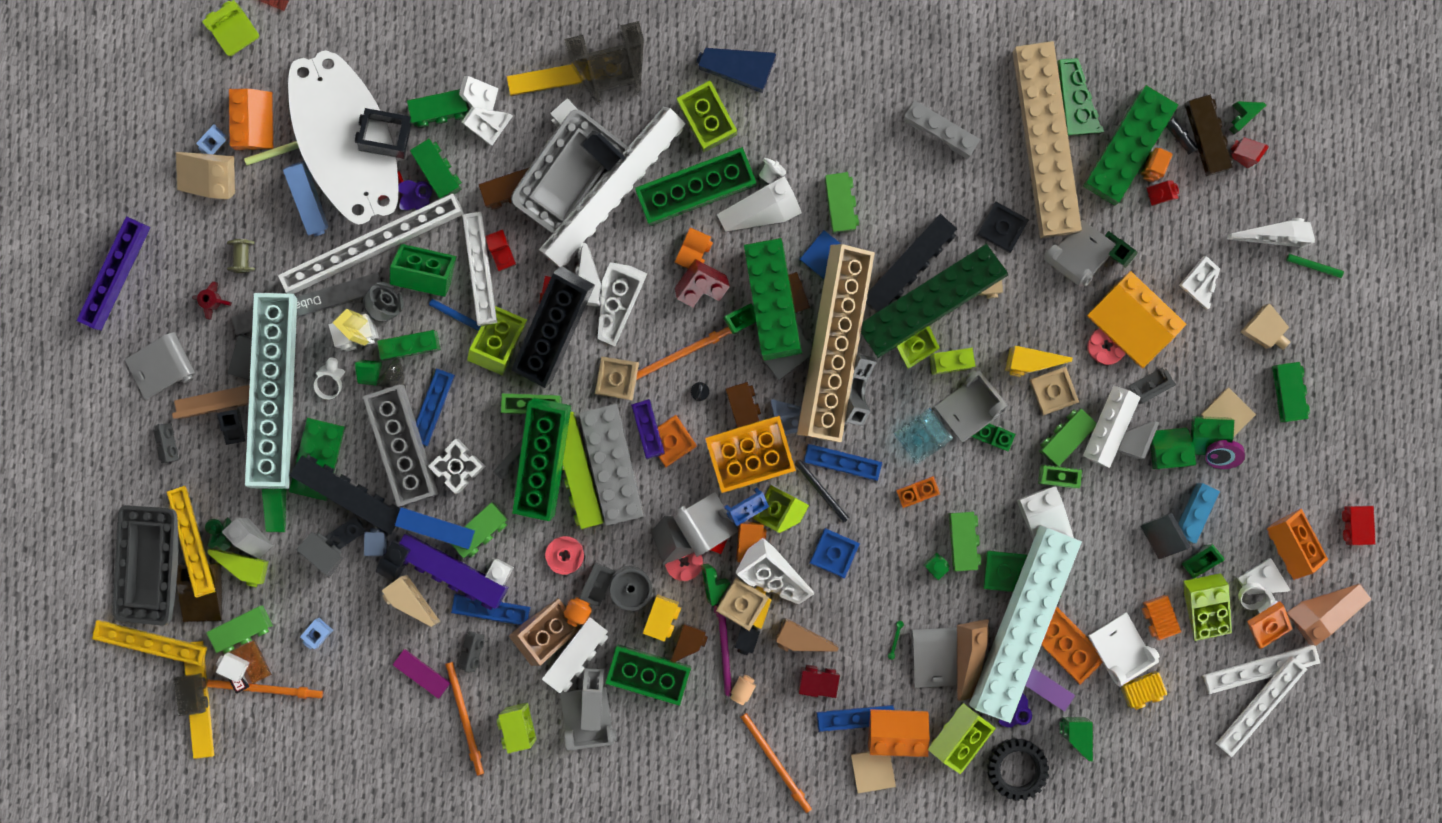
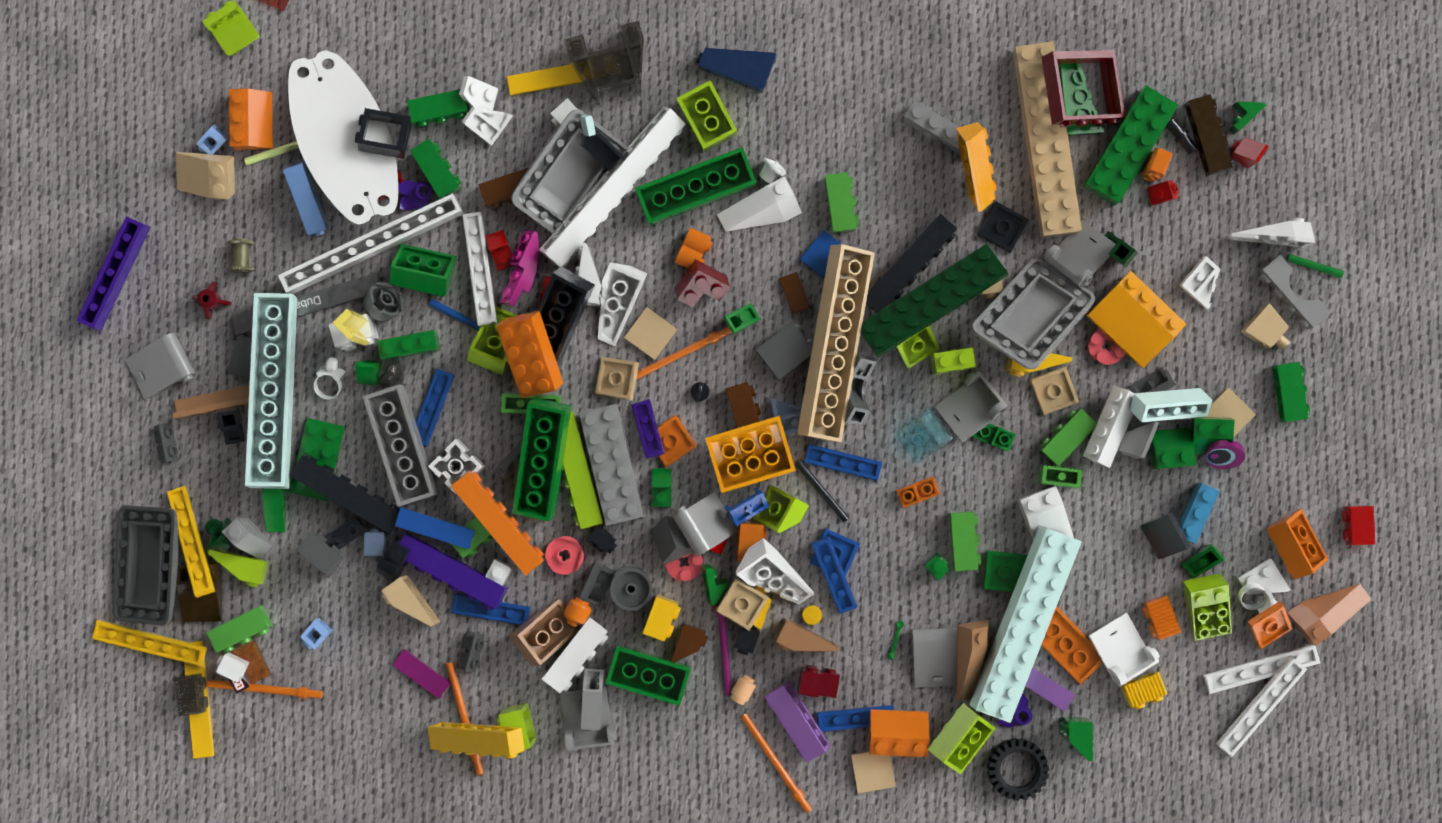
(476, 738): none -> yellow brick
(497, 522): none -> orange brick
(525, 261): none -> dark pink slope
(530, 354): none -> orange brick
(587, 125): none -> light aqua tile
(602, 540): none -> black brick
(650, 333): none -> tan tile
(661, 487): none -> green slope
(772, 299): green brick -> none
(797, 721): none -> medium lavender brick
(812, 615): none -> yellow tile
(834, 575): none -> blue tile
(976, 165): none -> light orange slope
(1033, 314): none -> light grey wedge
(1110, 80): none -> dark red window
(1170, 405): none -> light aqua brick
(1277, 275): none -> light grey arch

